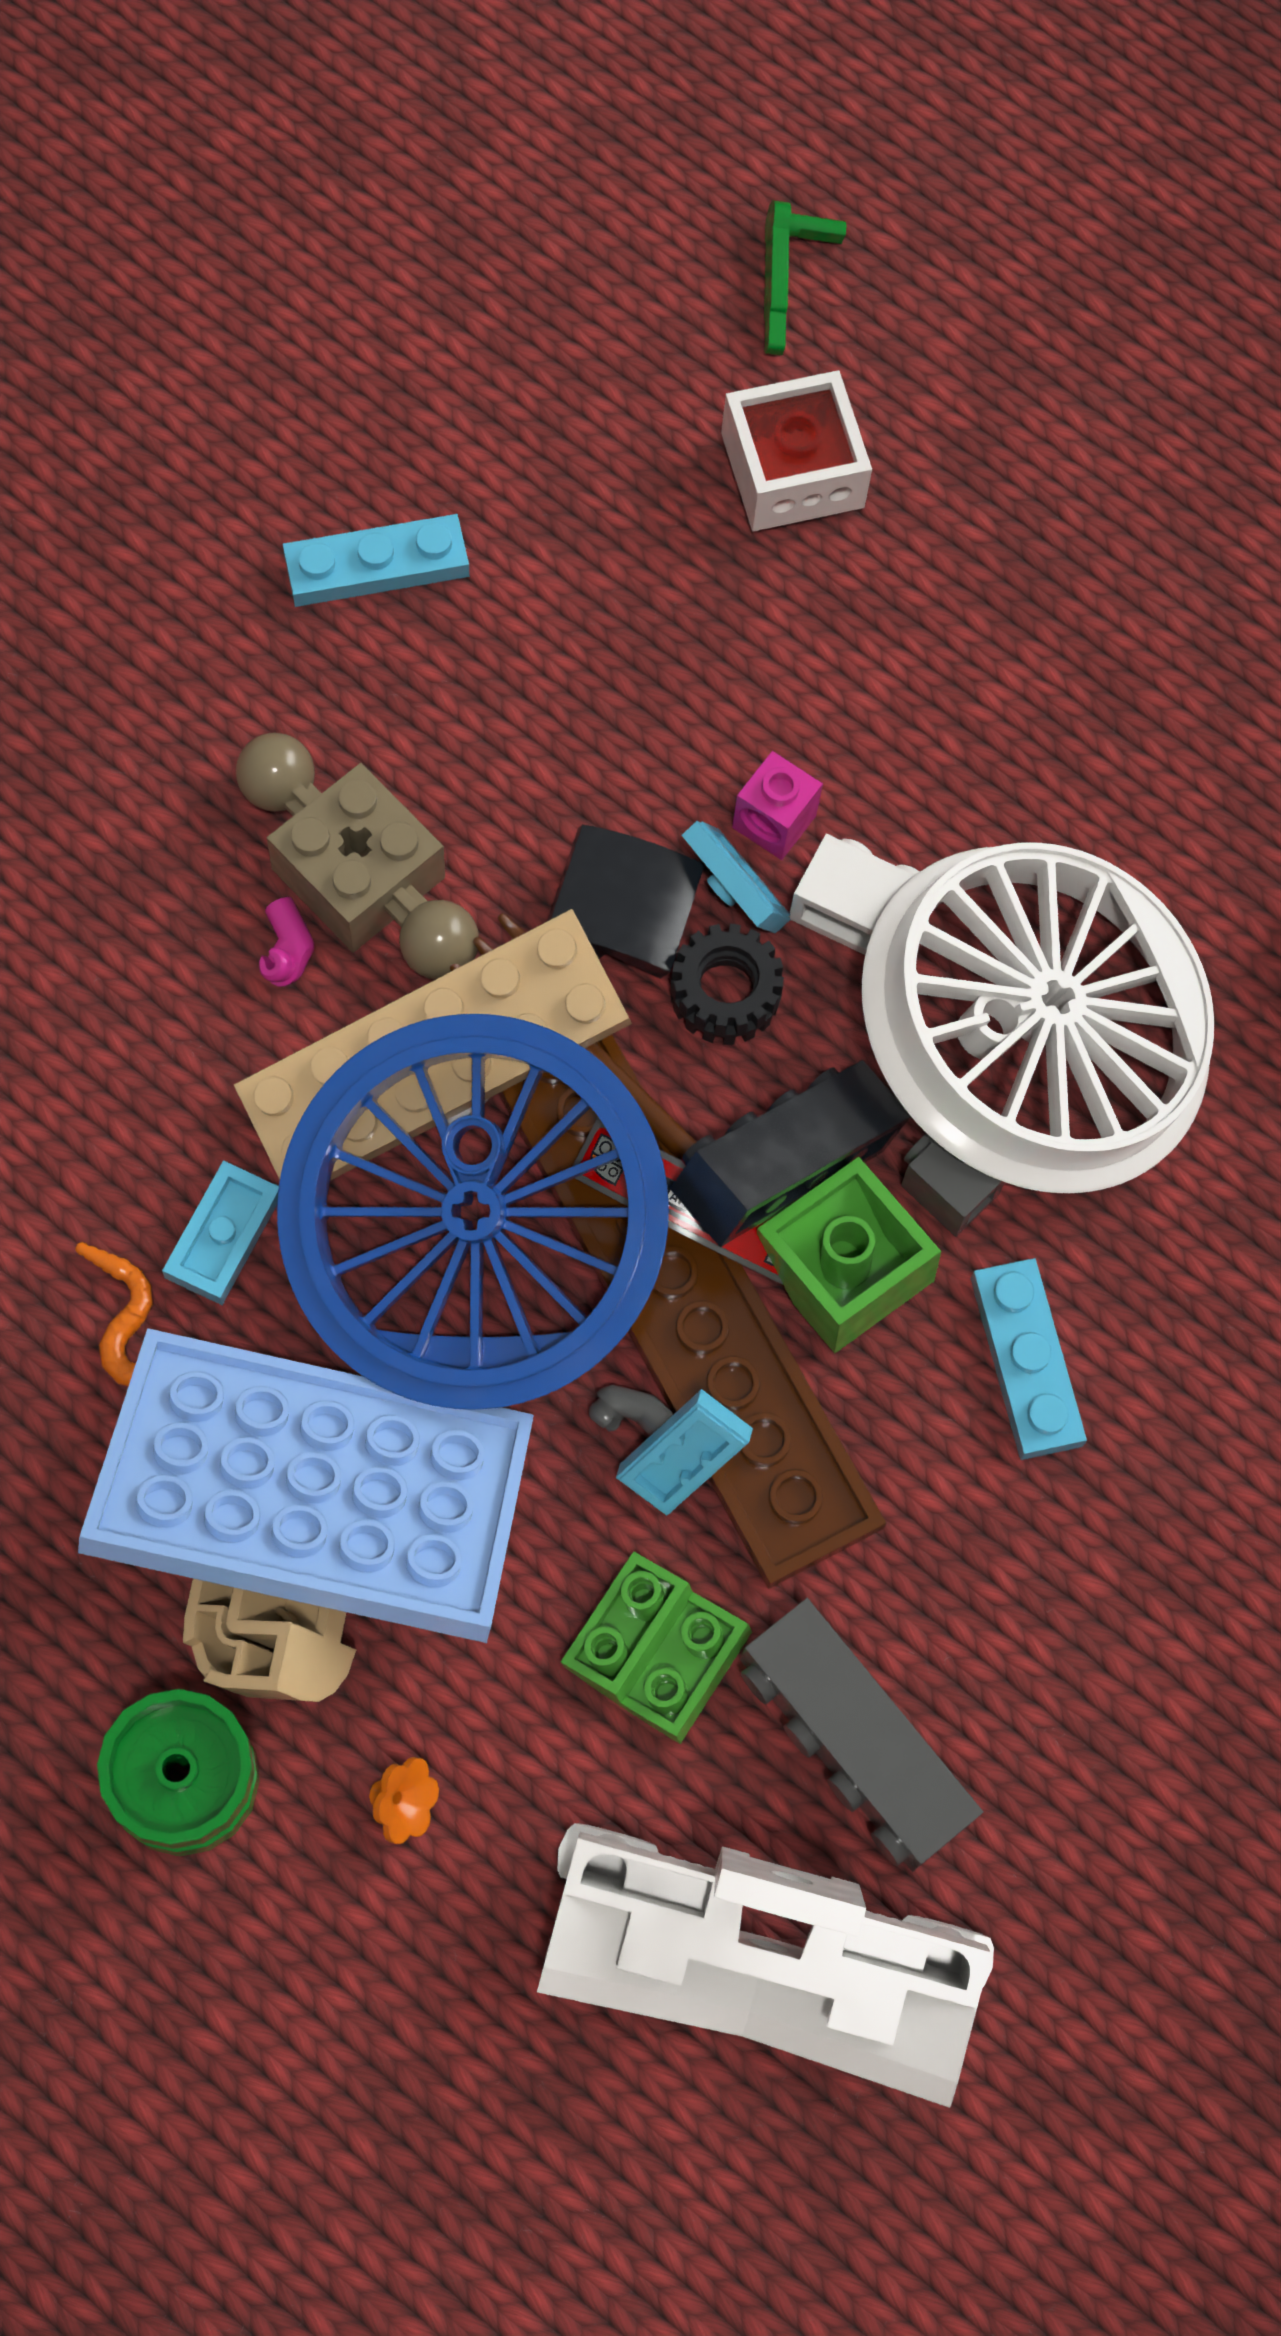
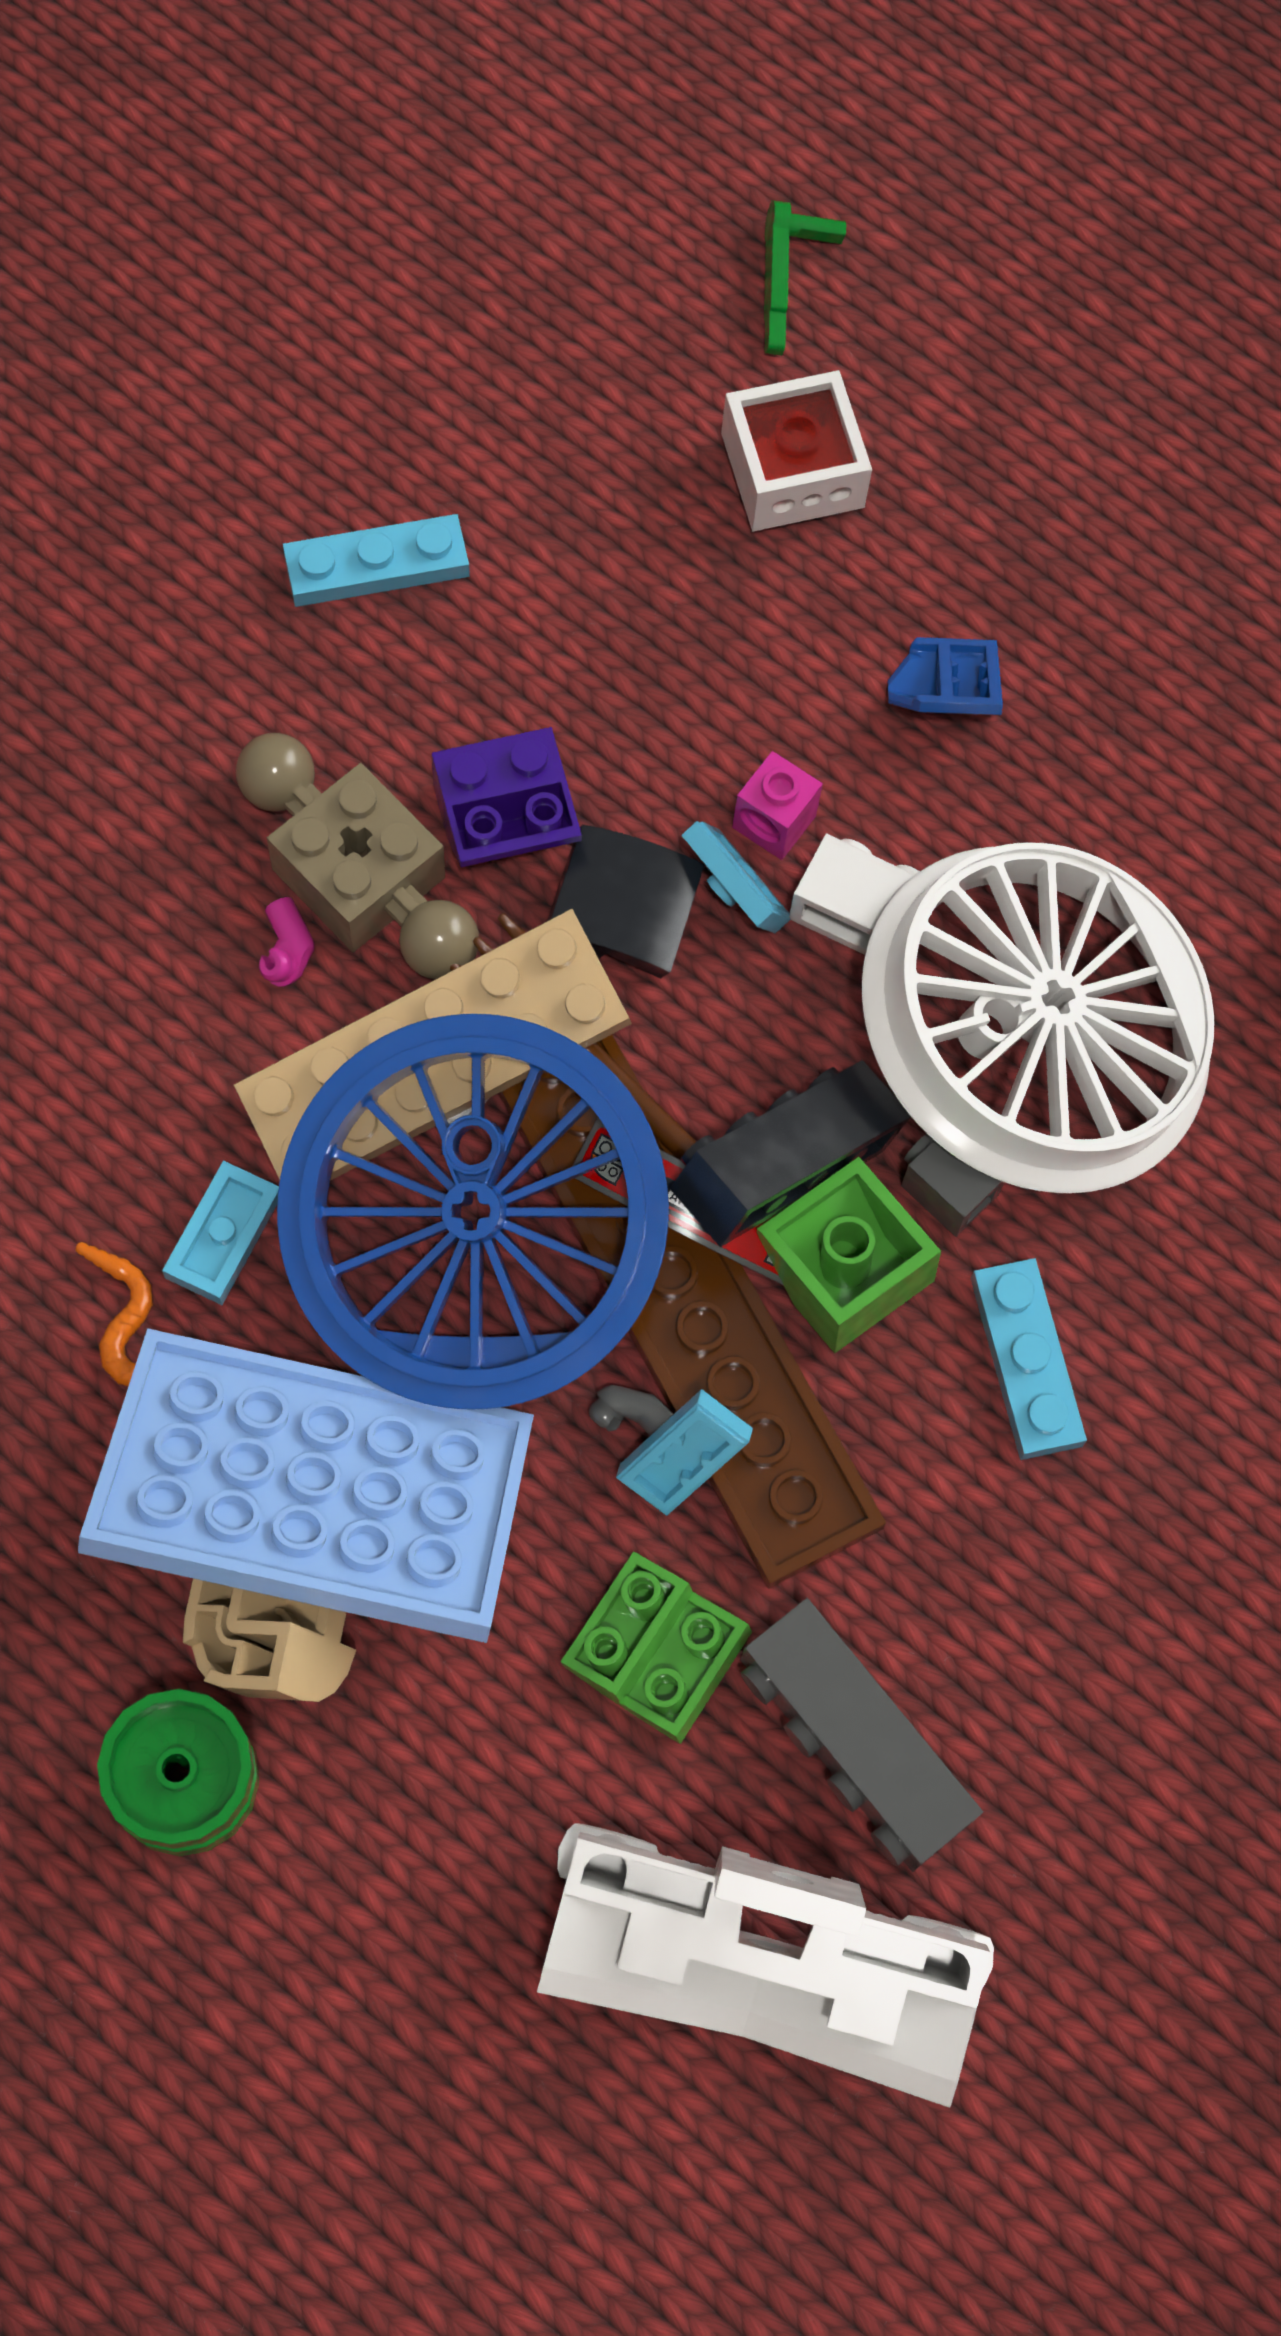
(404, 1800): orange plant -> none
(504, 797): none -> dark purple slope
(732, 950): black tyre -> none
(948, 677): none -> blue slope

